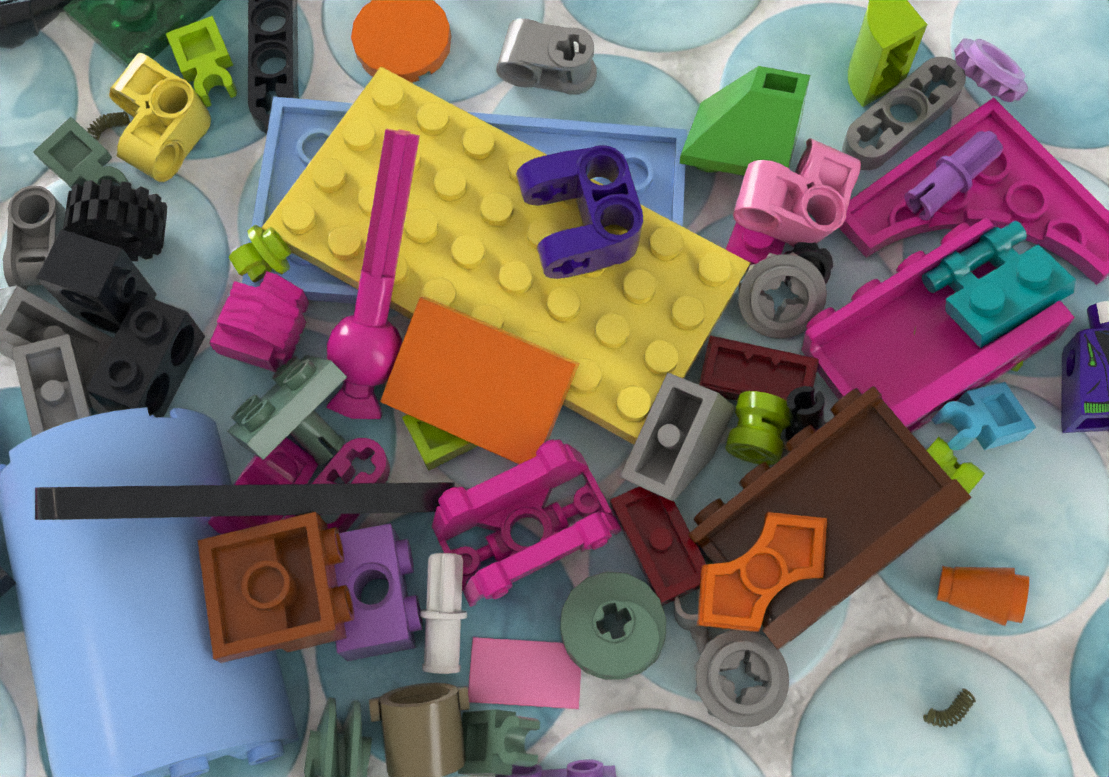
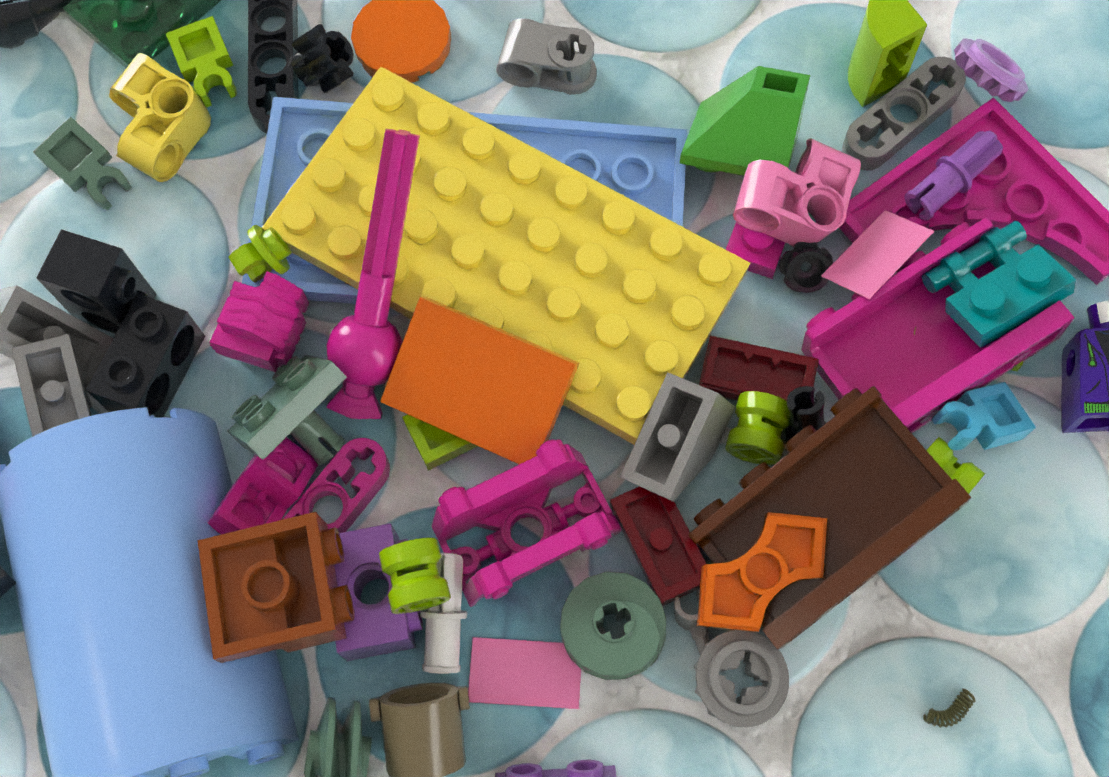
(30, 241): light grey piece -> none
(118, 217): black tyre -> none
(119, 120): olive leg -> none
(235, 500): black beam -> none
(322, 58): none -> black gear
(414, 575): none -> lime wheel
(496, 742): sand green plate -> none
(568, 177): dark purple piece -> none
(793, 313): light grey gear -> none
(877, 254): none -> bright pink sticker
(986, 592): orange cone -> none

